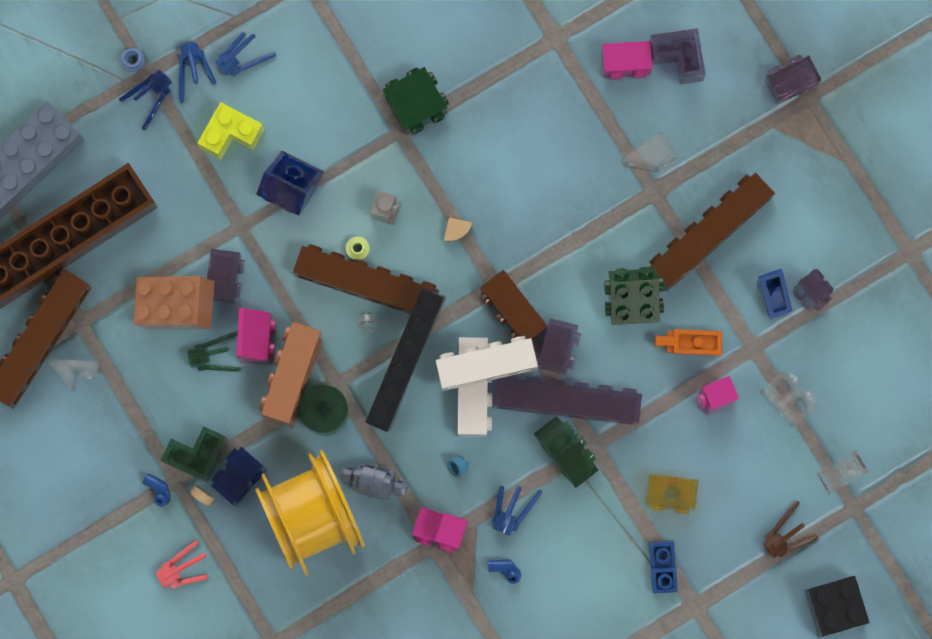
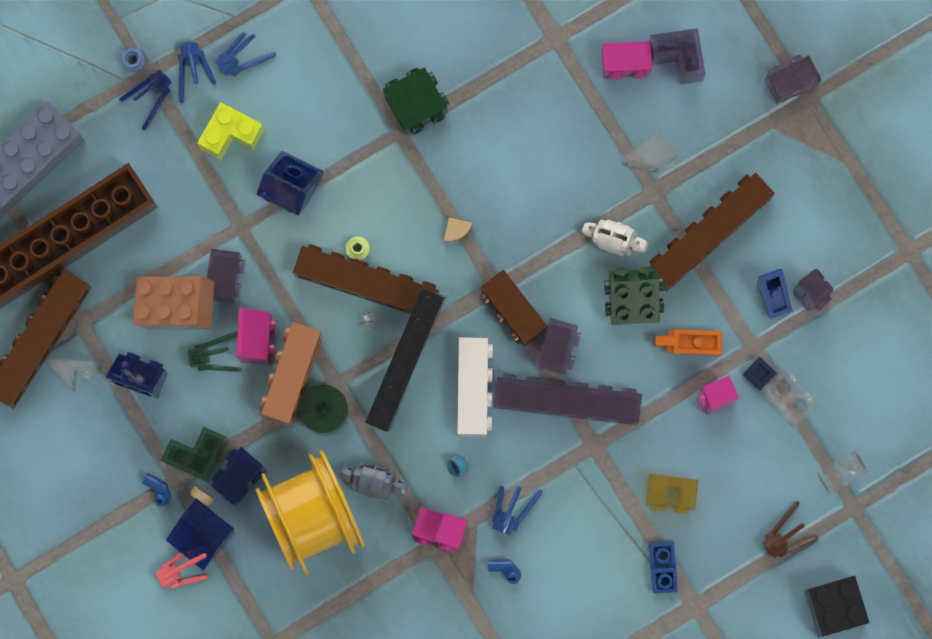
(137, 375): none -> clear blue slope
(200, 532): none -> clear blue slope
(385, 208): light grey brick -> none
(486, 364): white brick -> none
(567, 450): clear green brick -> none
(615, 237): none -> white piece
(759, 373): none -> dark blue tile

